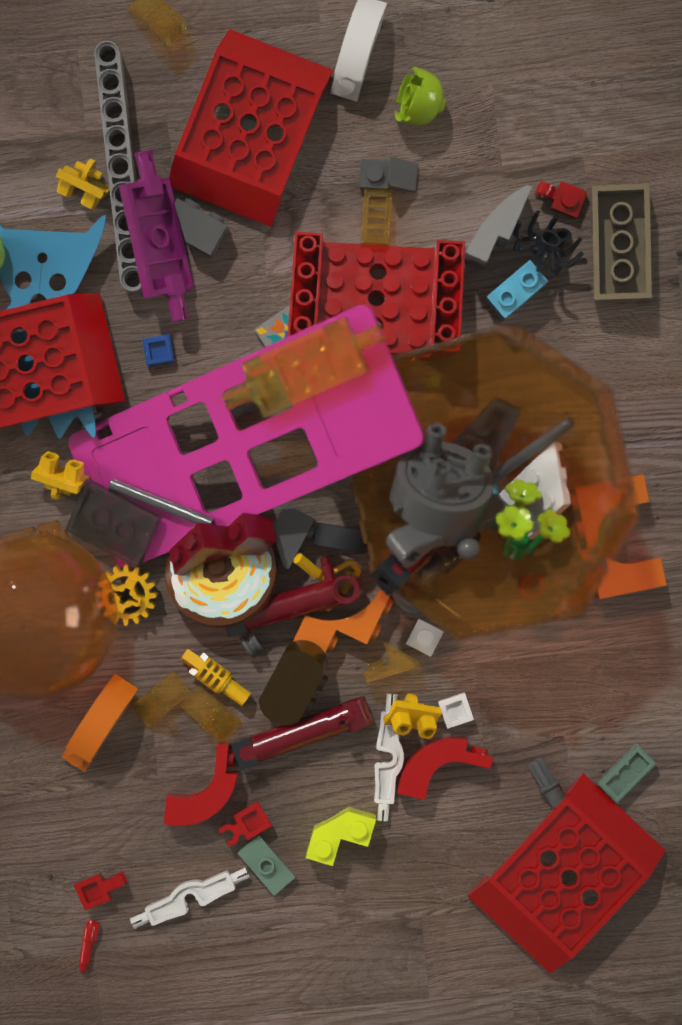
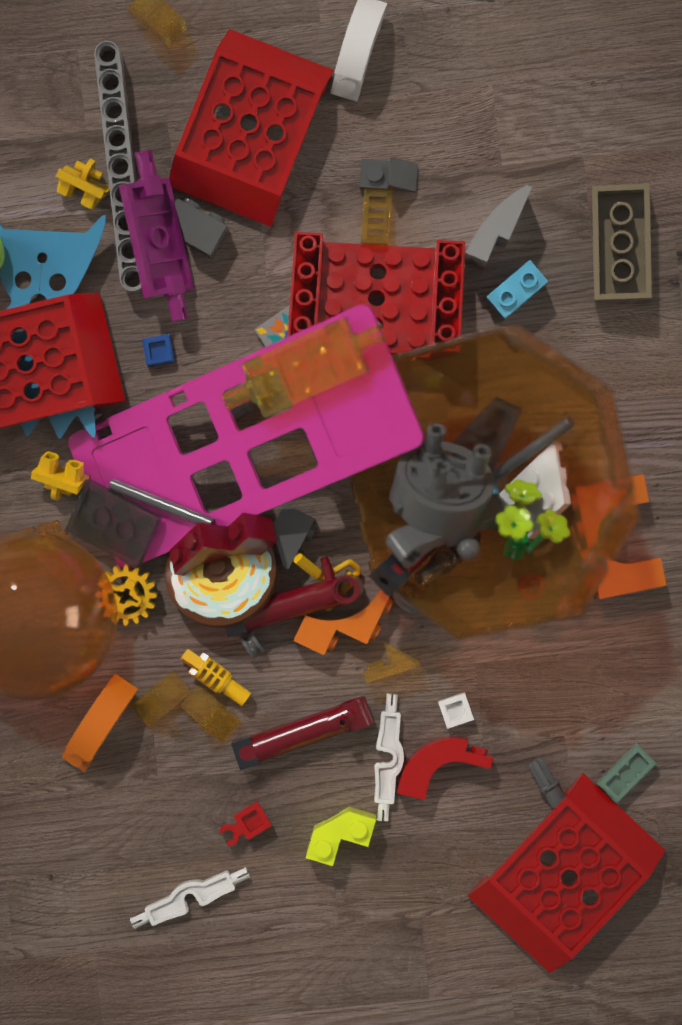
(89, 937): red piece -> none
(96, 890): red plate -> none
(197, 807): red arch -> none
(266, 864): sand green plate -> none
(294, 683): dark brown brick -> none
(339, 538): black tyre -> none
(413, 715): yellow hips -> none
(420, 98): lime cylinder -> none
(424, 637): white plate -> none
(547, 244): black animal -> none
(565, 199): red plate -> none

